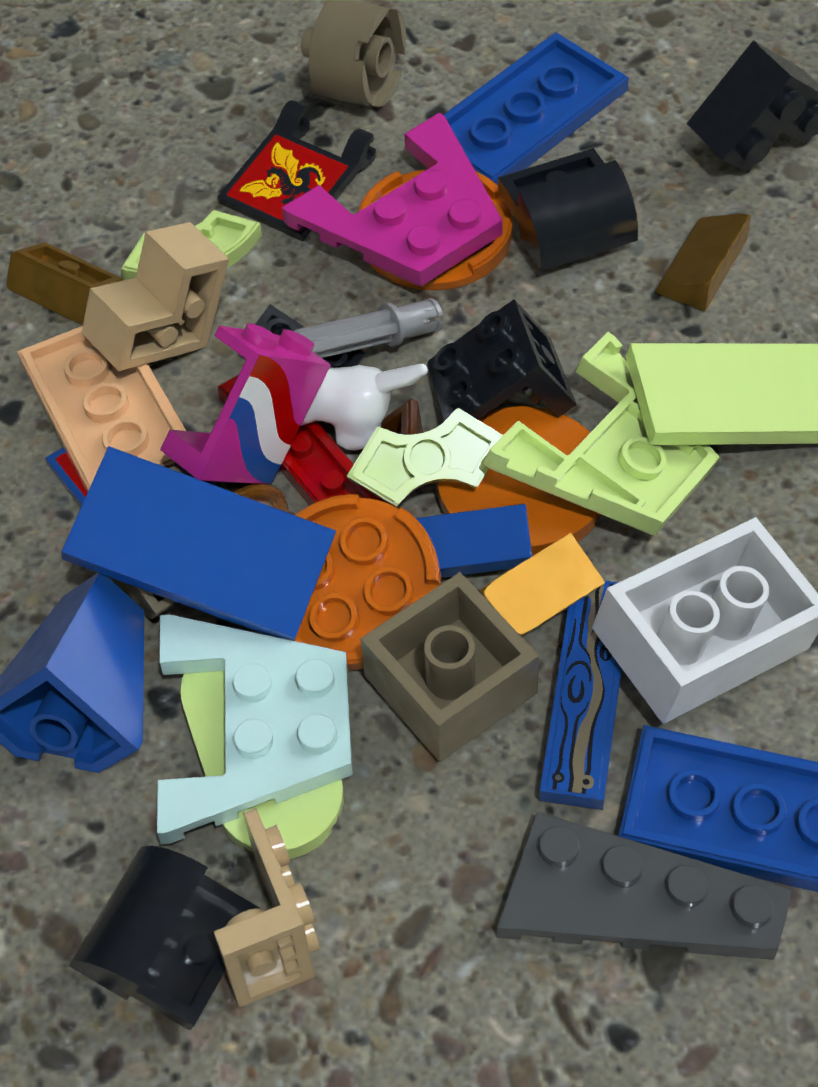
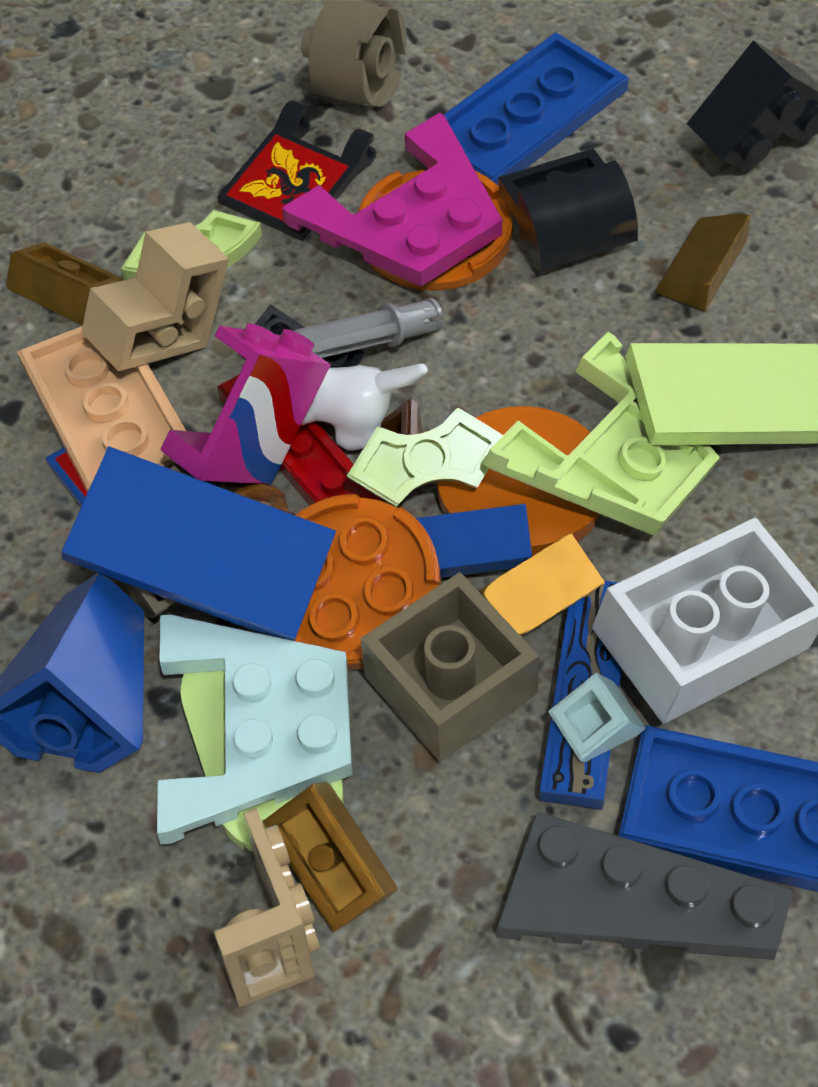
(160, 935): black brick -> none
(331, 855): none -> pearl gold slope
(496, 362): black bracket -> none
(596, 718): none -> light aqua slope

